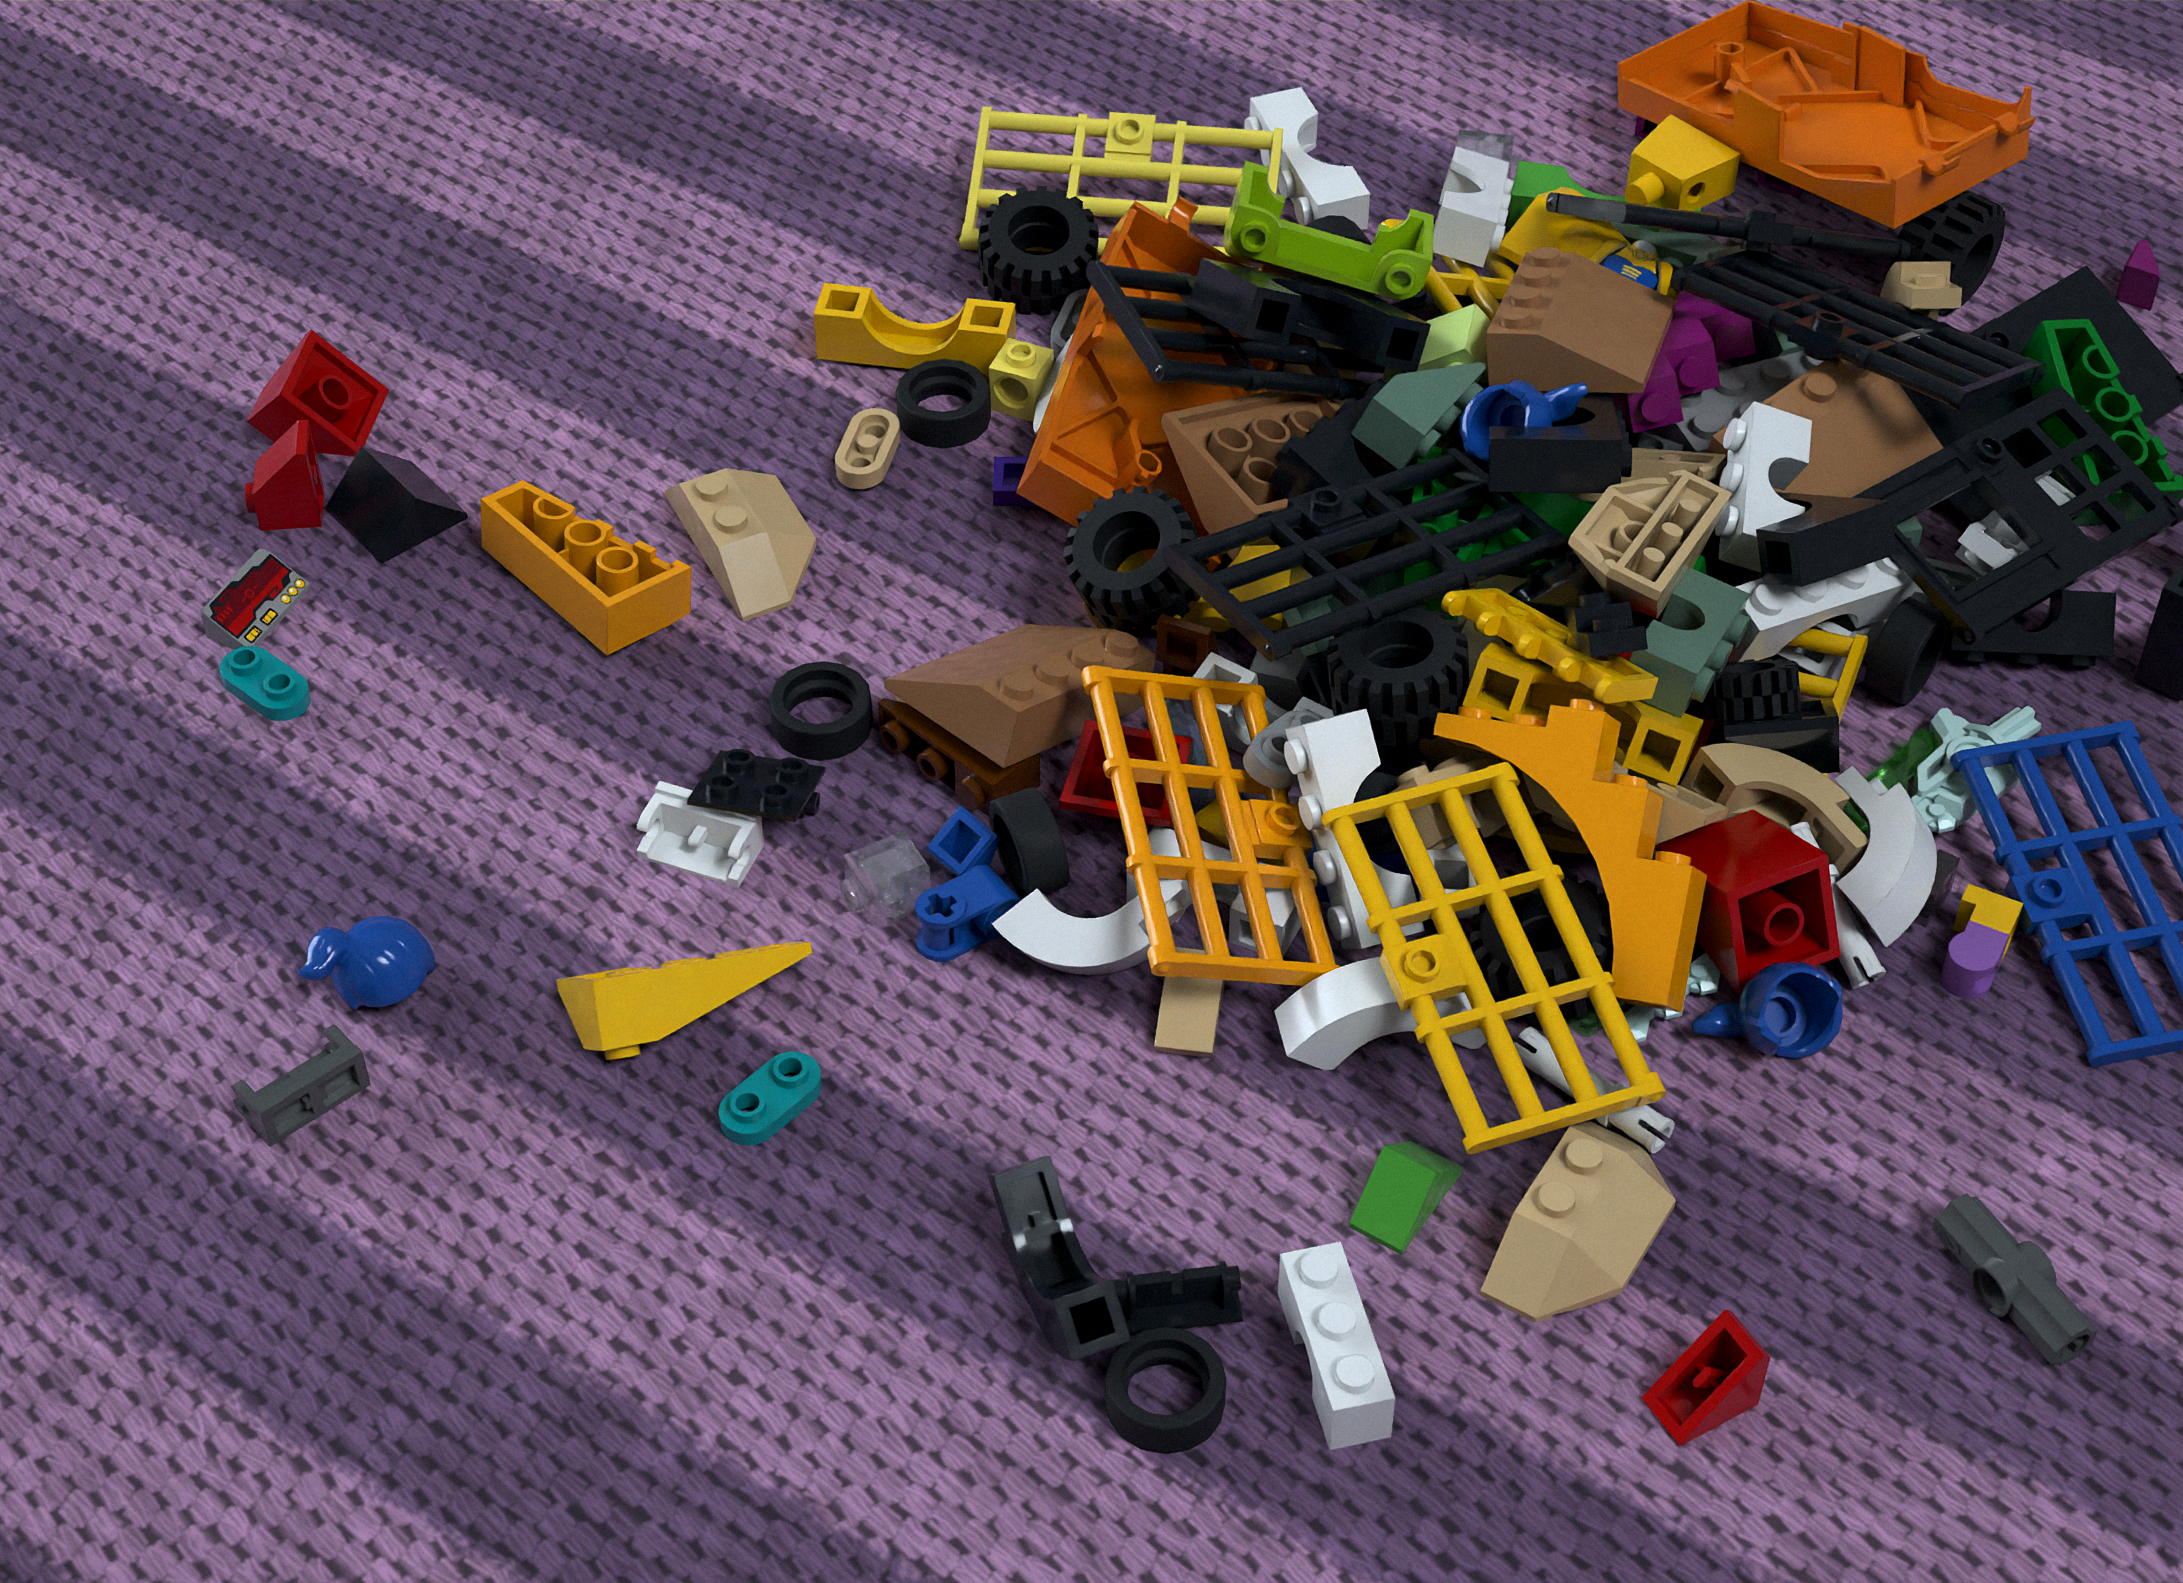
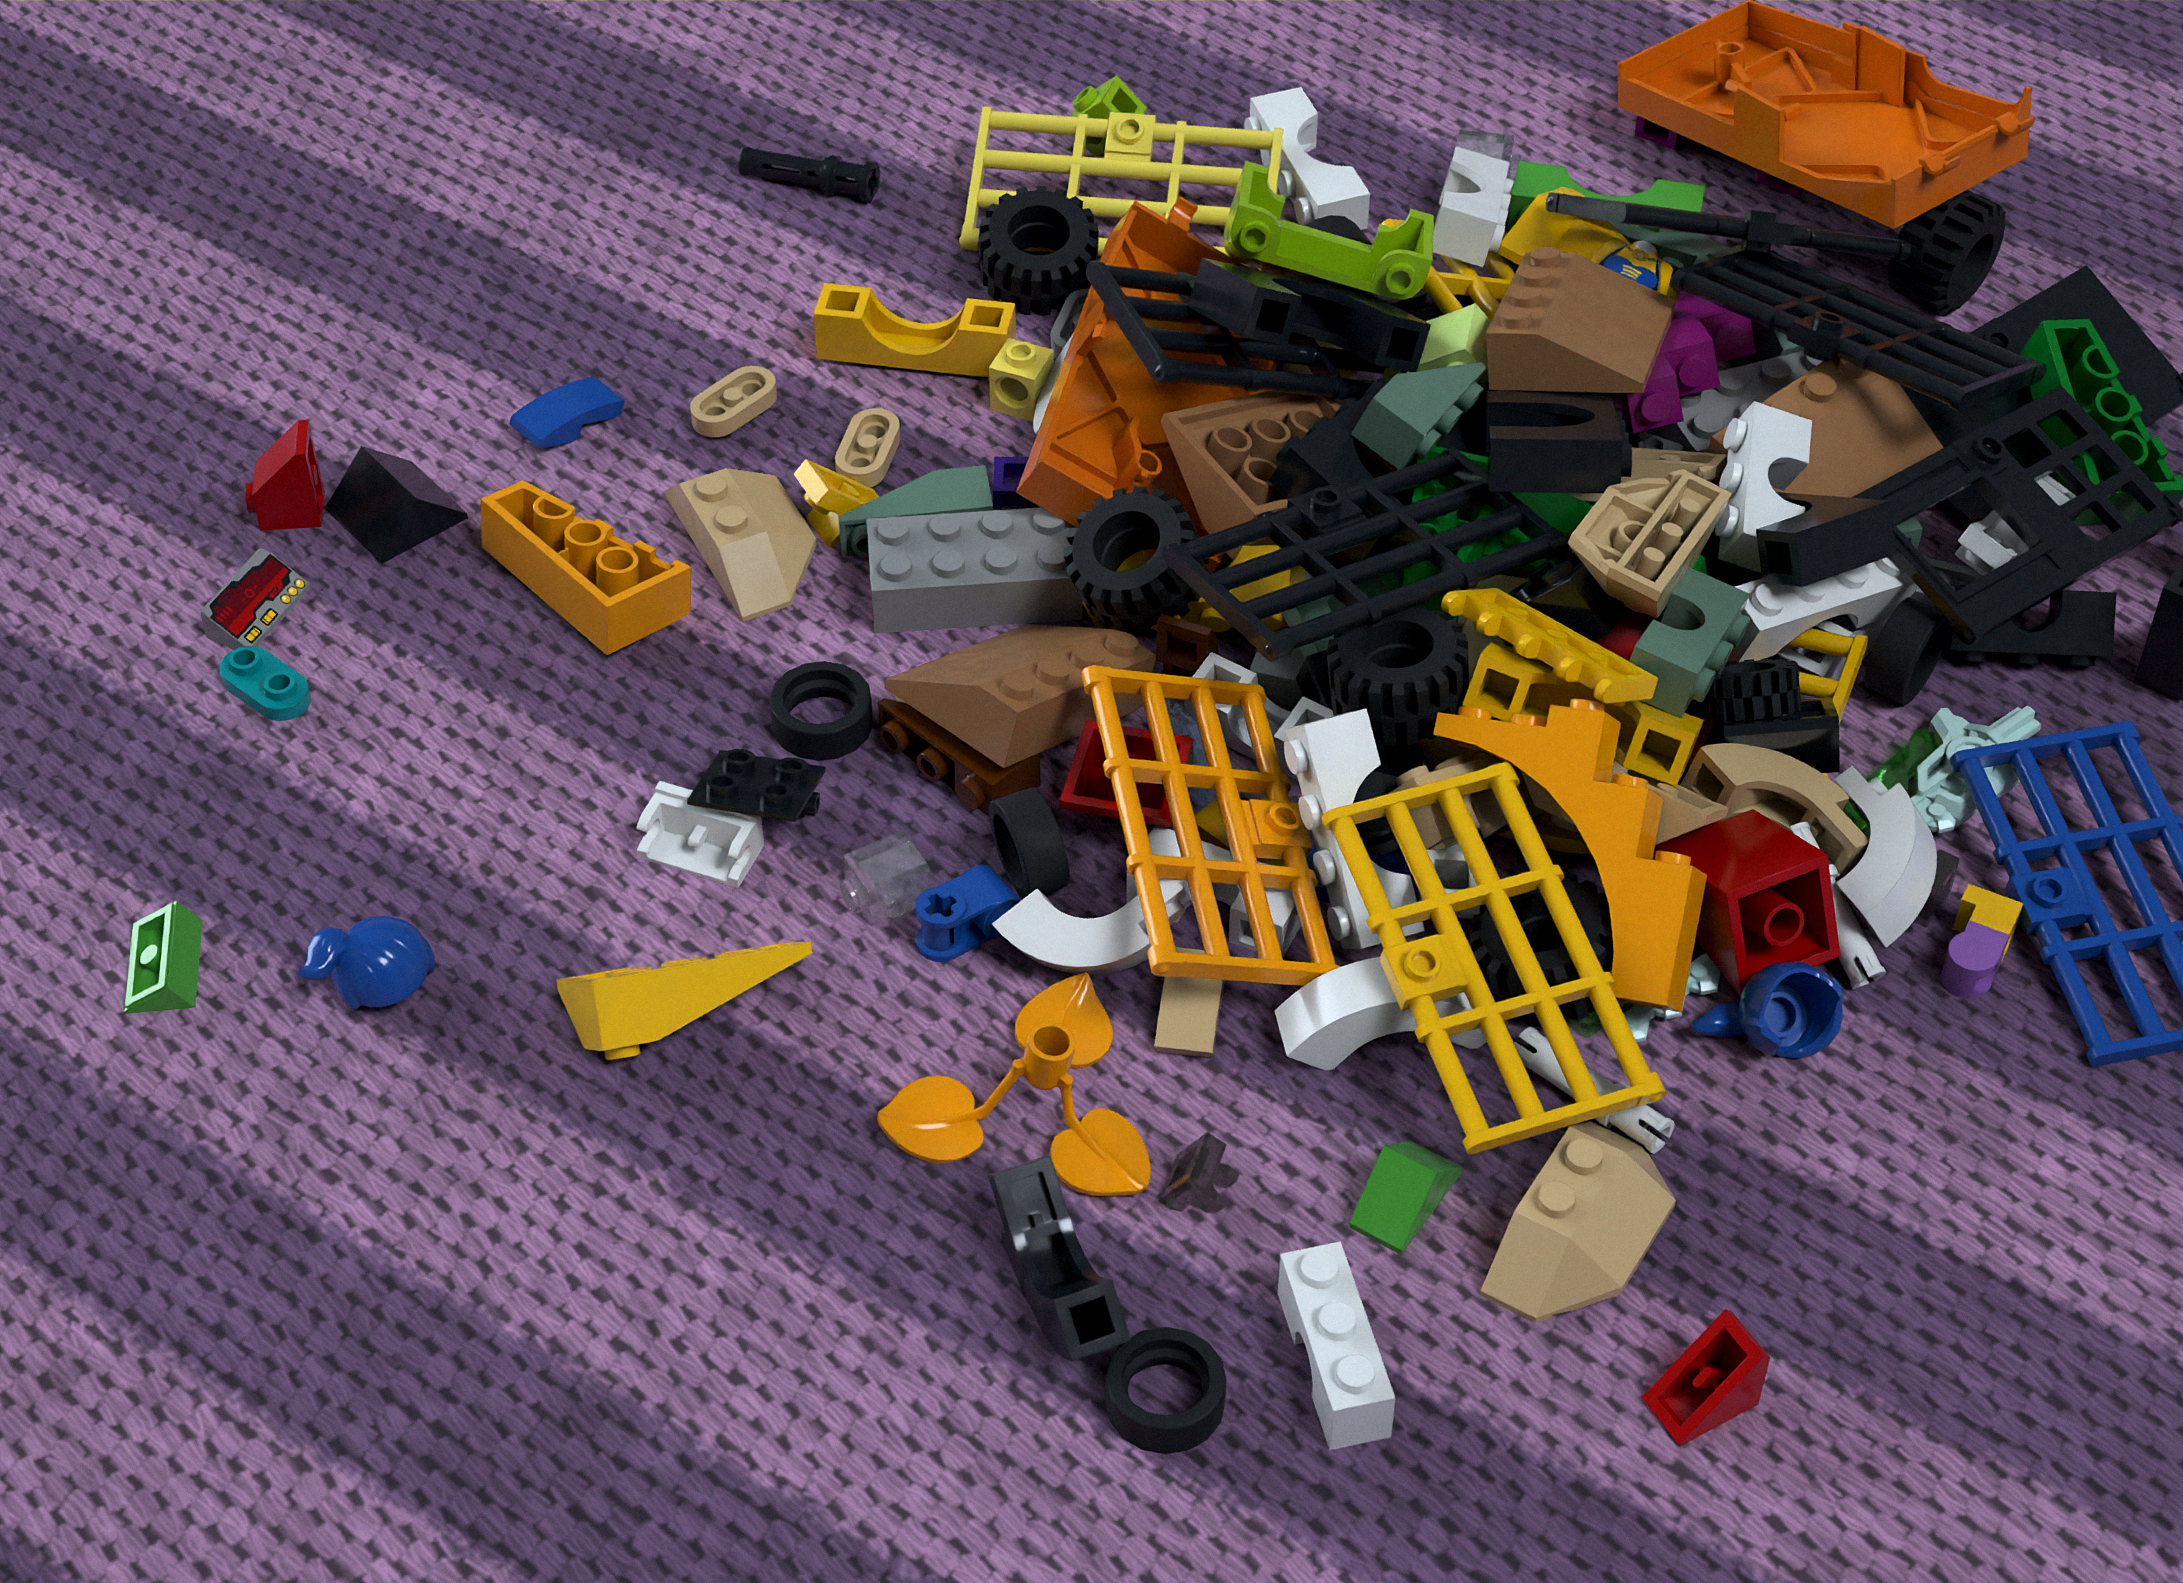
(164, 961): none -> bright green slope
(305, 1090): dark grey hinge -> none
(325, 389): red slope -> none
(560, 413): none -> blue slope
(729, 404): none -> tan plate
(773, 1095): teal plate -> none
(829, 180): none -> black pin
(830, 497): none -> yellow slope
(934, 493): none -> sand green slope
(948, 427): black tyre -> none
(963, 842): blue slope -> none
(970, 570): none -> light grey brick
(1057, 1032): none -> light orange plant
(1099, 102): none -> lime brick
(1180, 1299): black hinge -> none
(1194, 1175): none -> clear smoke tile
(1265, 755): light grey plate -> none
(1514, 405): blue hair -> none
(1604, 625): black slope -> none
(1680, 168): yellow torso -> none
(1922, 287): tan arch -> none
(2014, 1279): dark grey piece -> none
(2139, 277): magenta slope -> none

